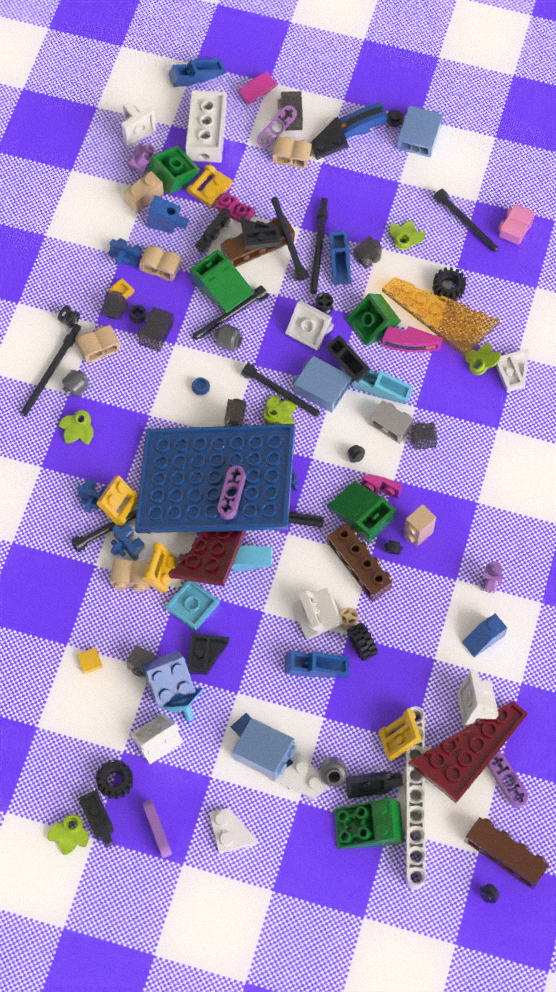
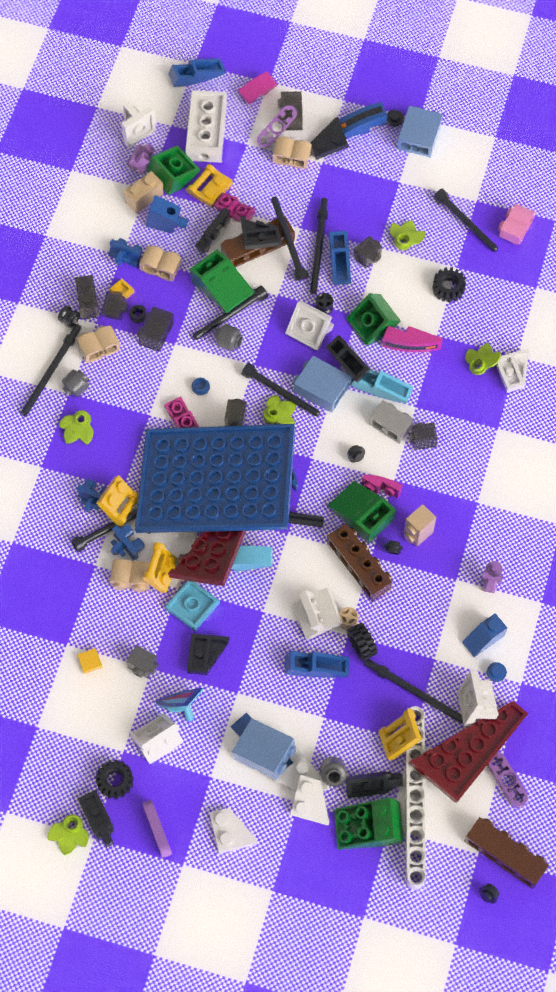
(87, 297): none -> clear smoke brick
(168, 678): brick -> none
(180, 414): none -> dark pink slope
(229, 484): medium lavender beam -> none
(310, 801): none -> white wing
(383, 672): none -> black bar
(443, 316): clear yellow wing -> none
(496, 672): none -> blue plate

